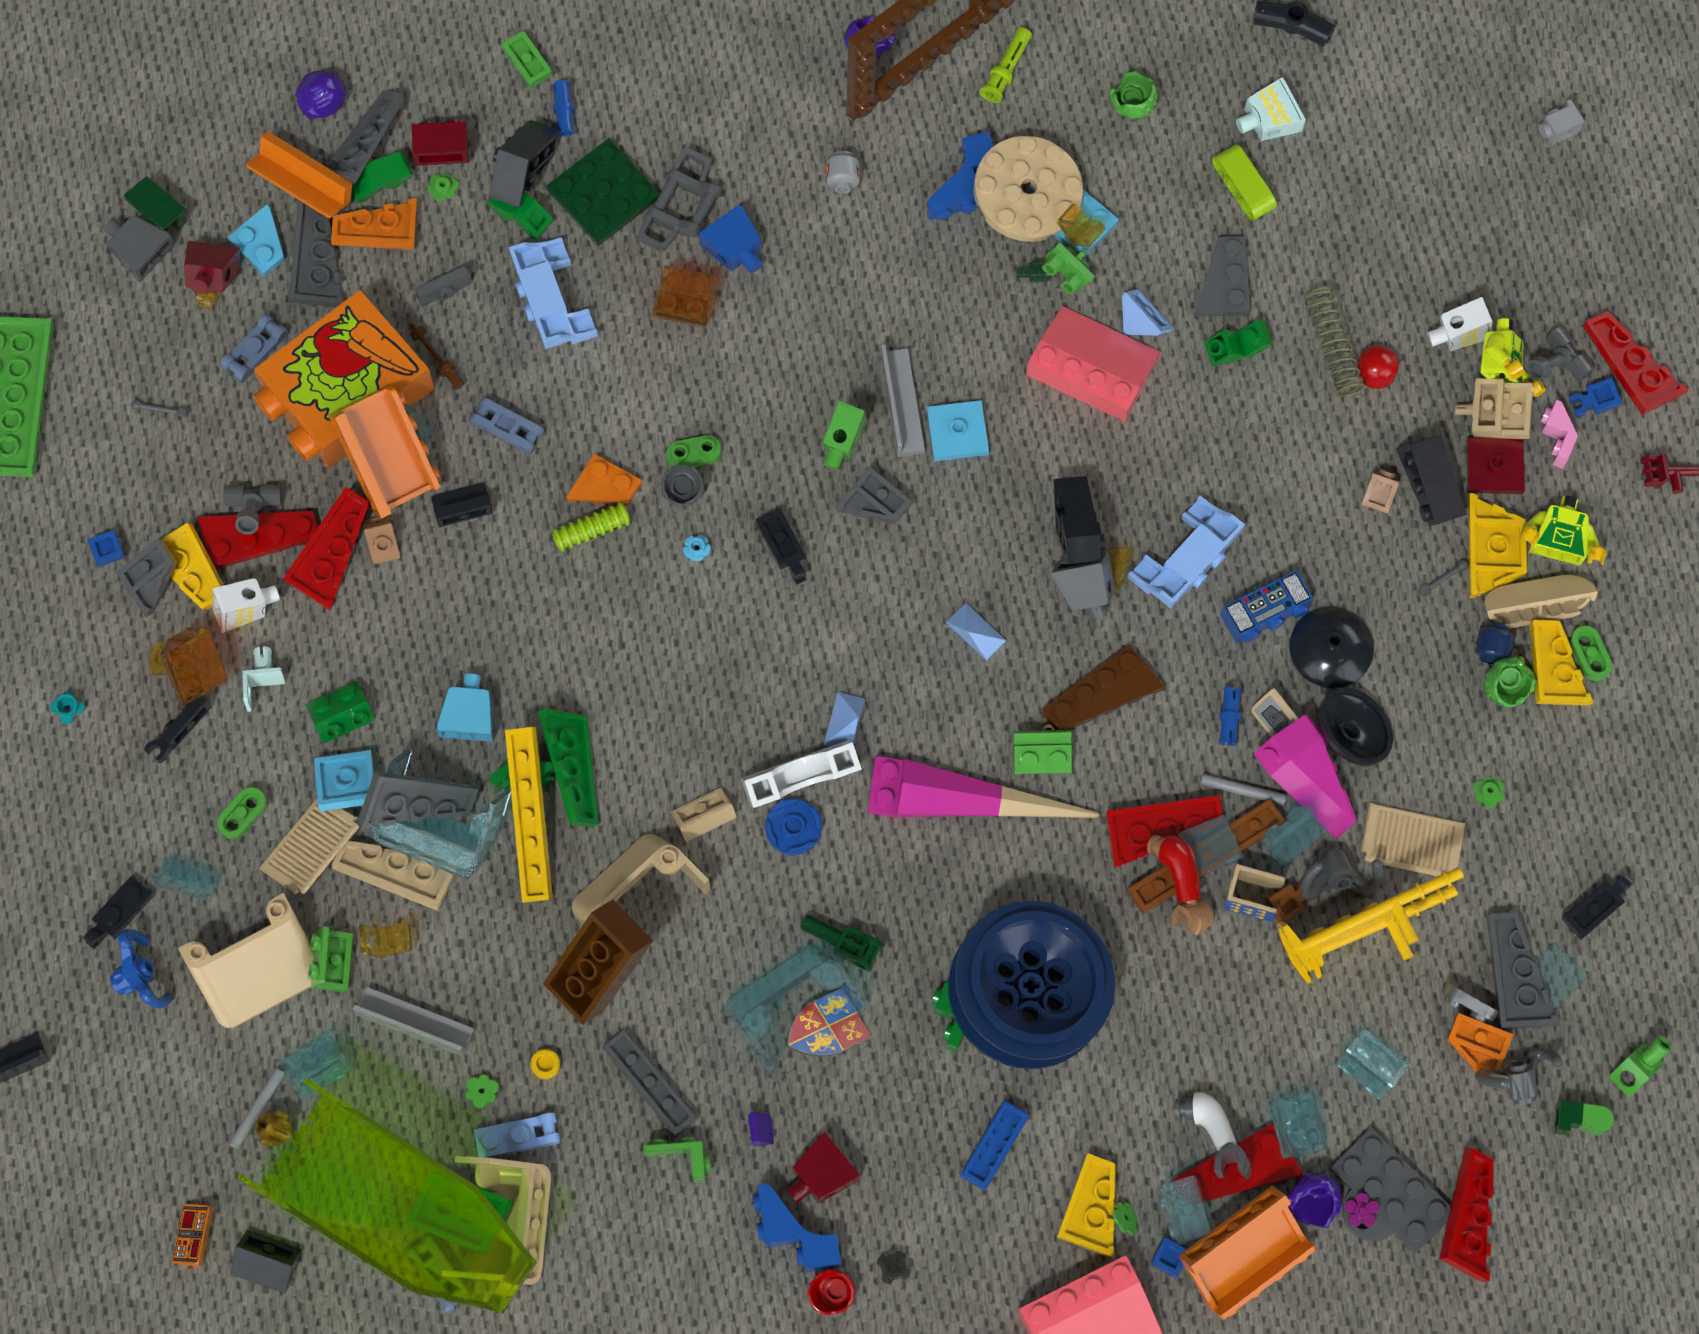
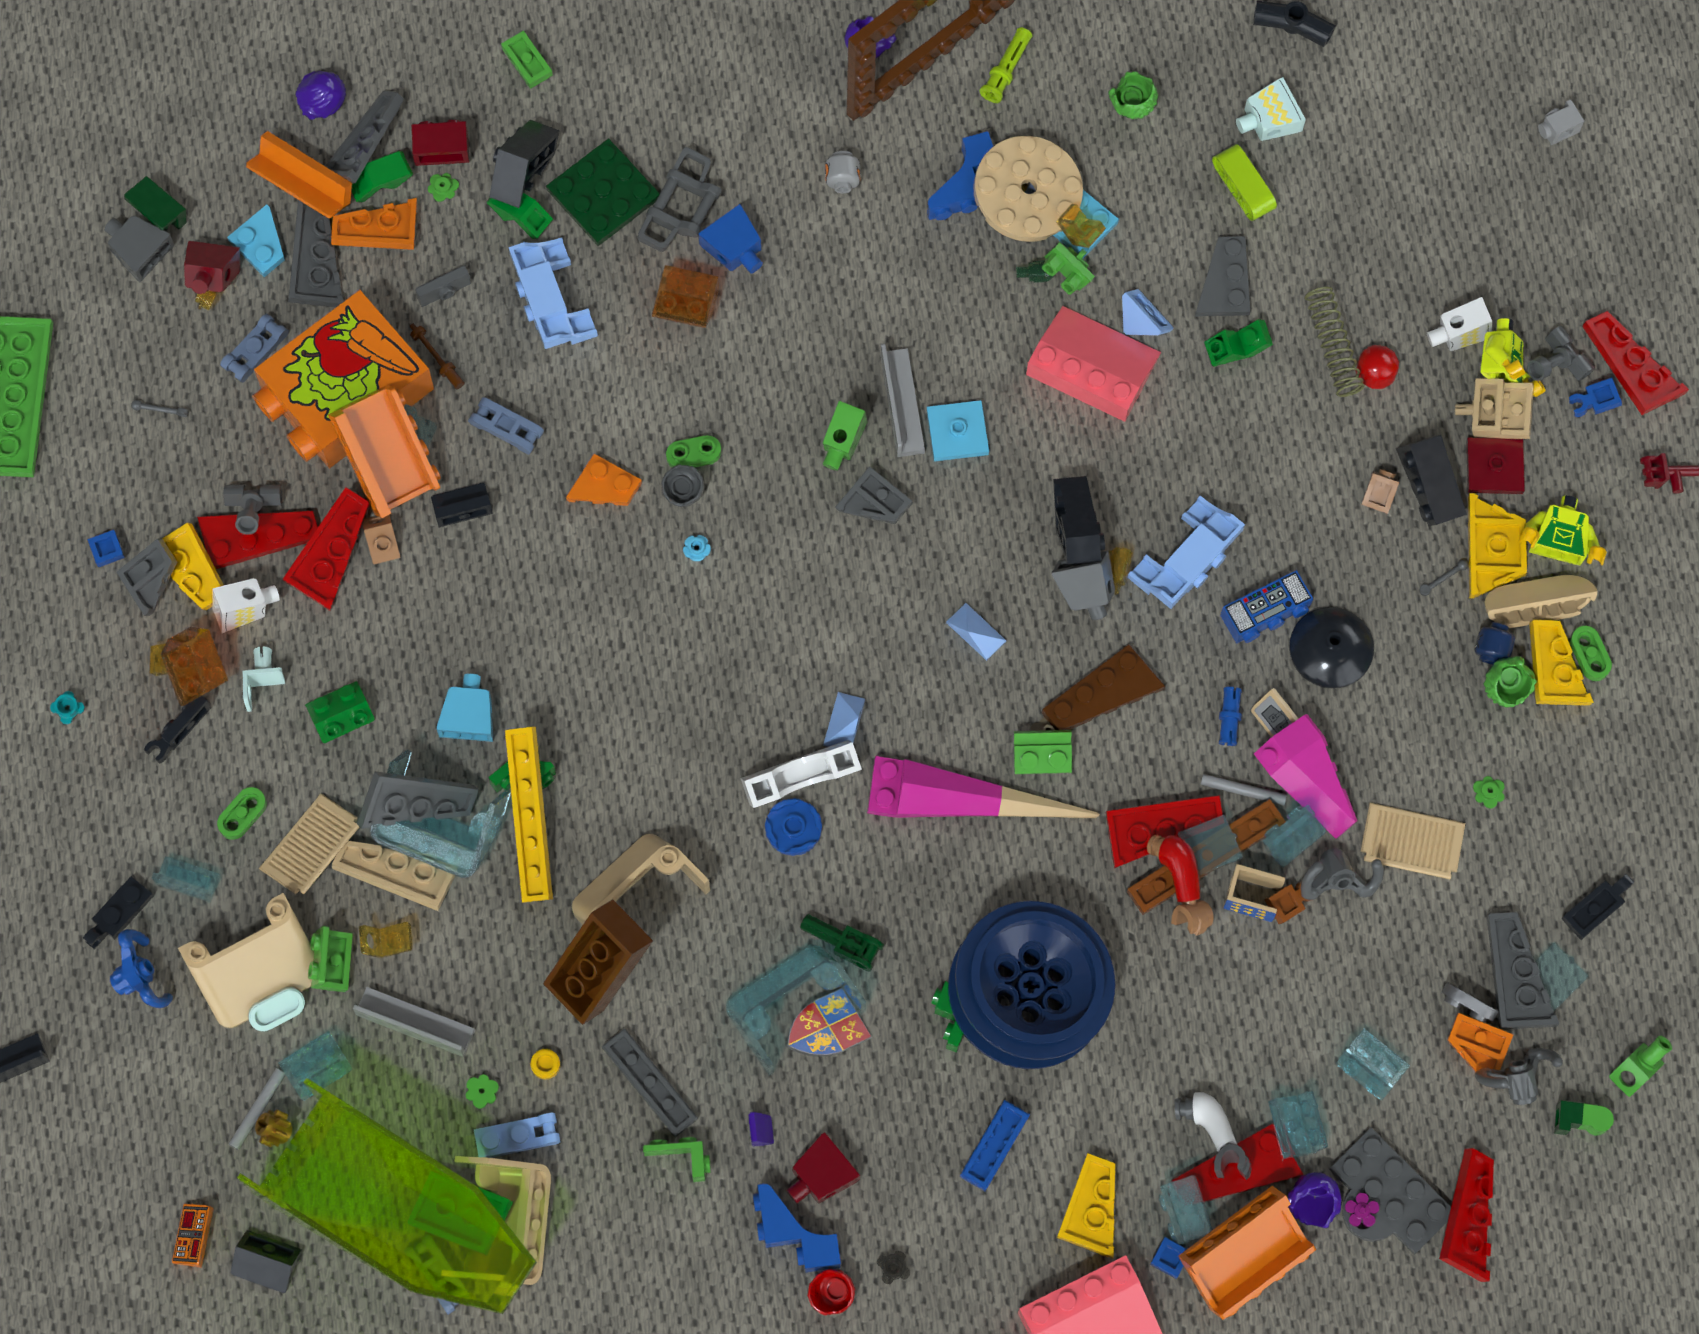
(276, 1009): none -> light aqua tile
(343, 779): medium azure plate -> none
(563, 108): blue pin -> none
(572, 762): green wing -> none
(591, 527): lime piece -> none
(703, 814): tan slope -> none
(782, 543): black plate -> none
(1125, 1218): bright green plant -> none
(1307, 953): yellow piece -> none
(1355, 726): black dish -> none
(1560, 427): bright pink slope -> none

